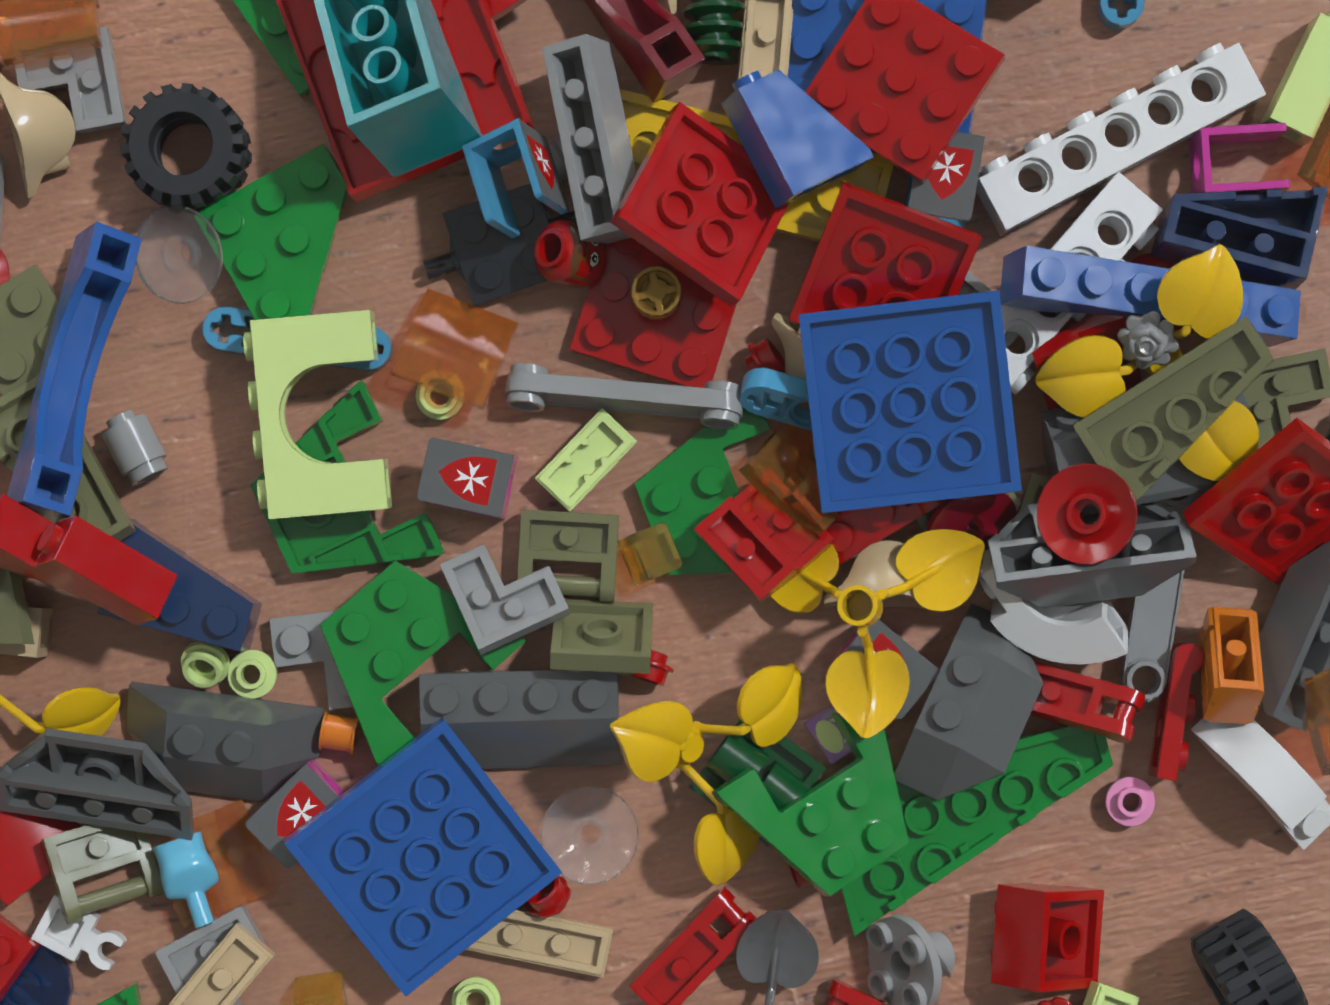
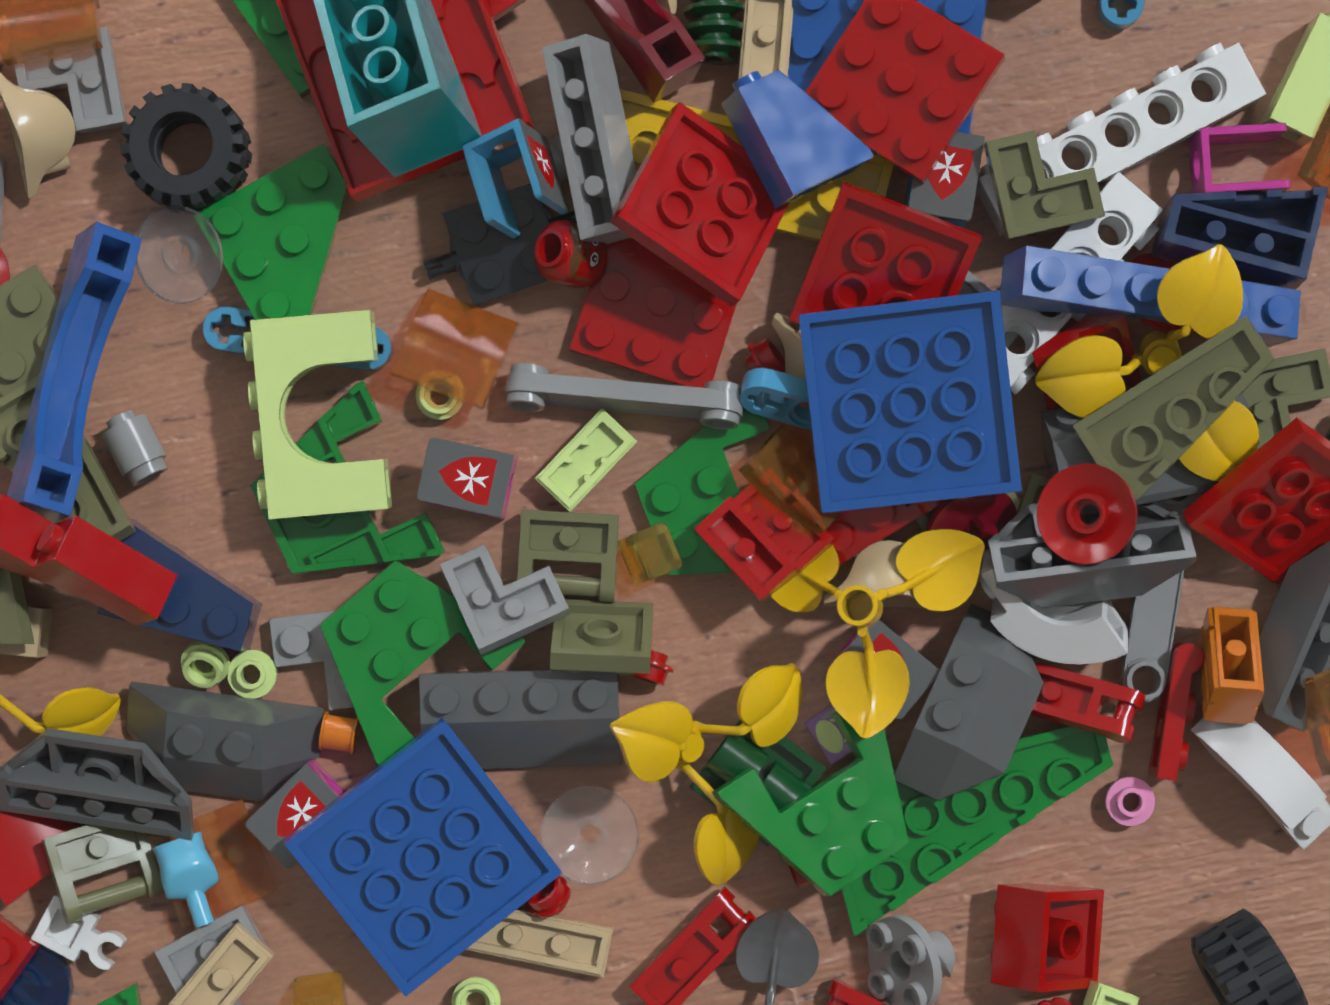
(652, 286): pearl gold wheel -> none
(1029, 200): none -> olive plate
(1147, 340): light grey plant -> none

